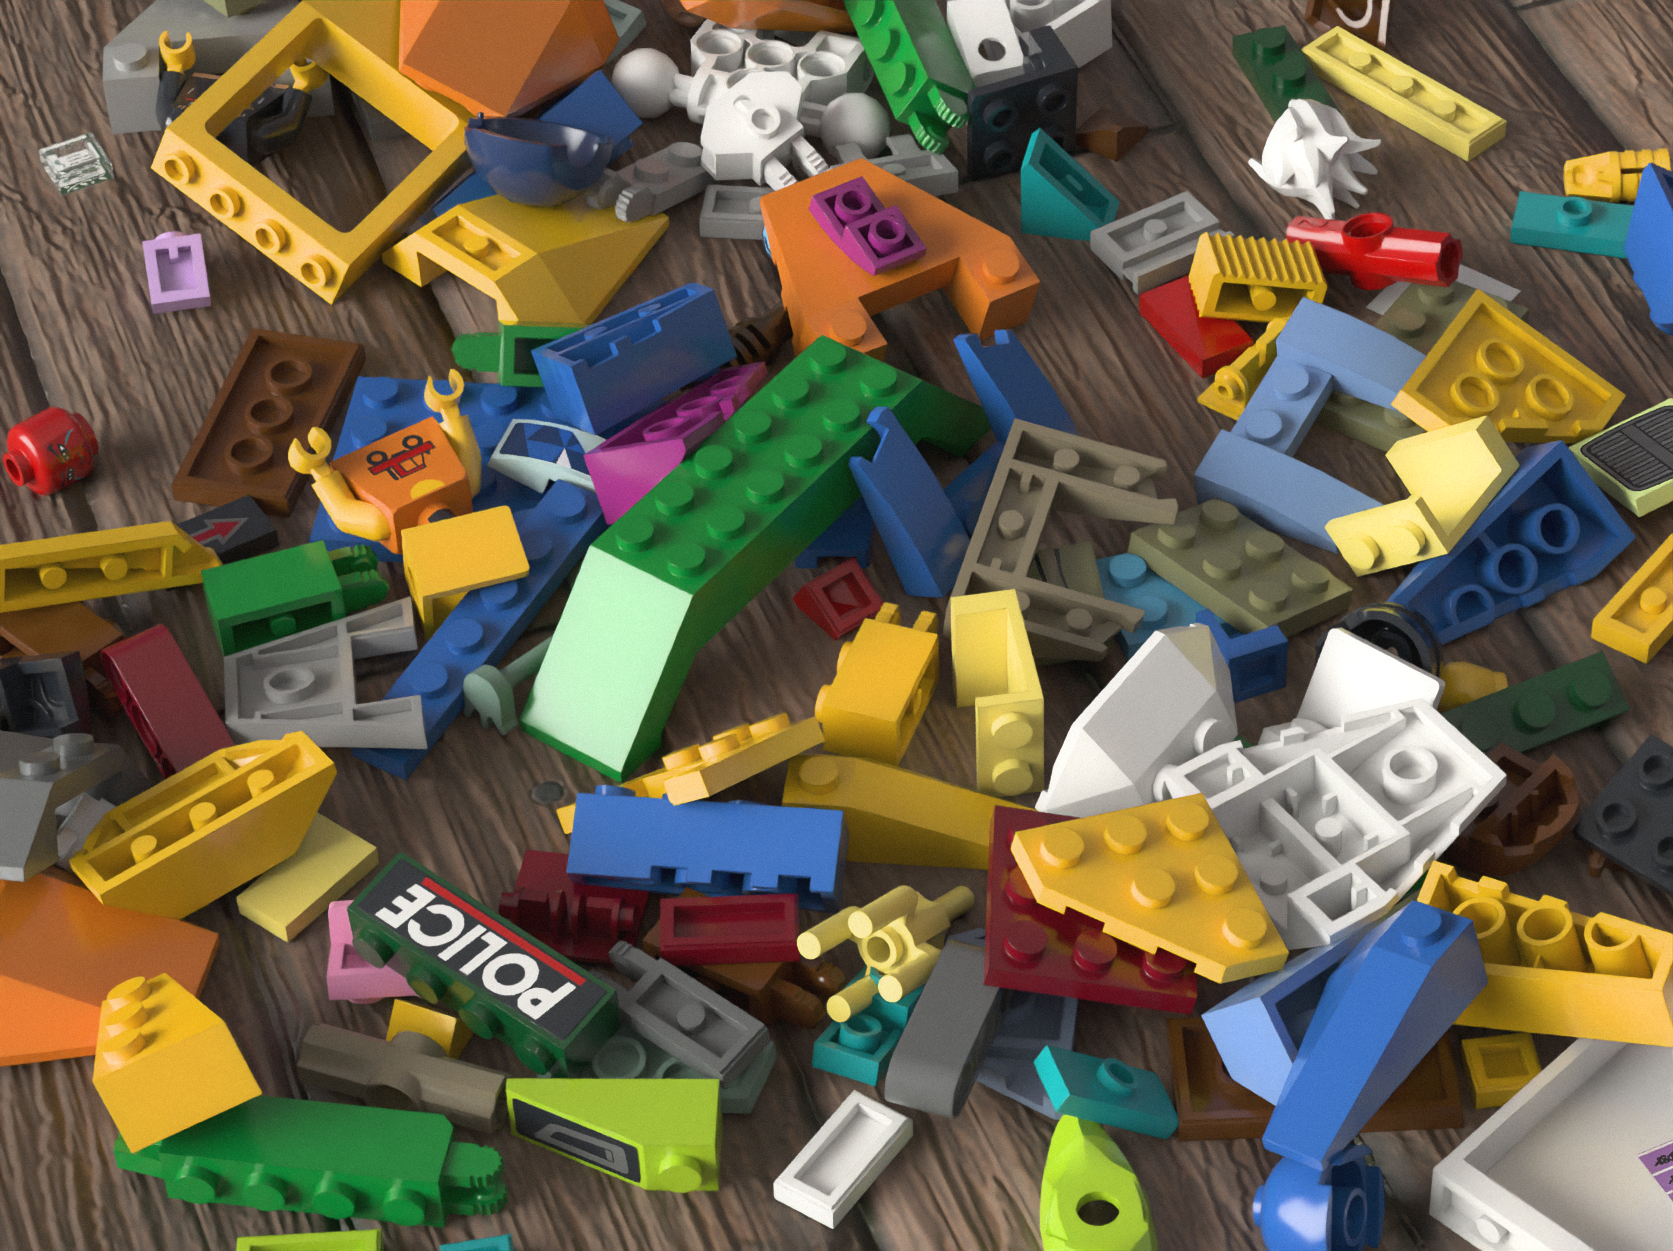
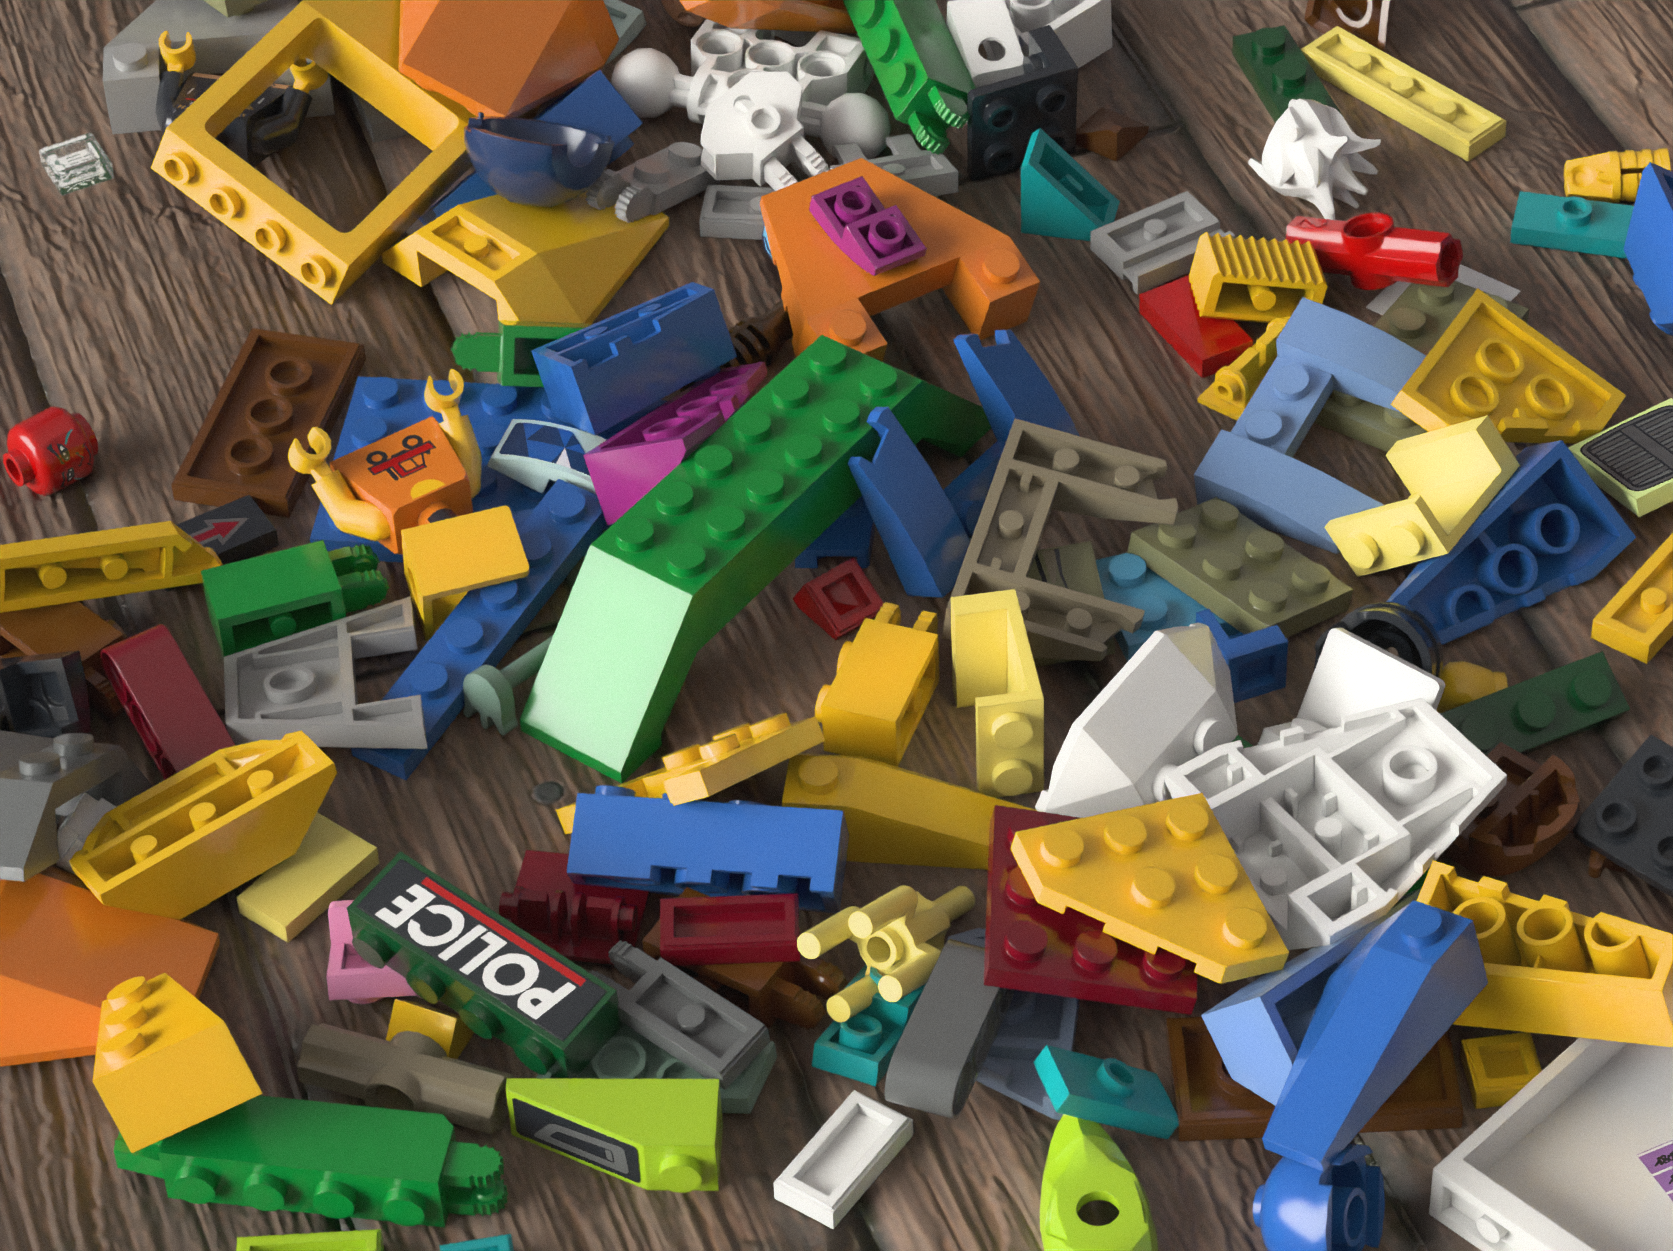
(176, 272): lavender bracket -> none

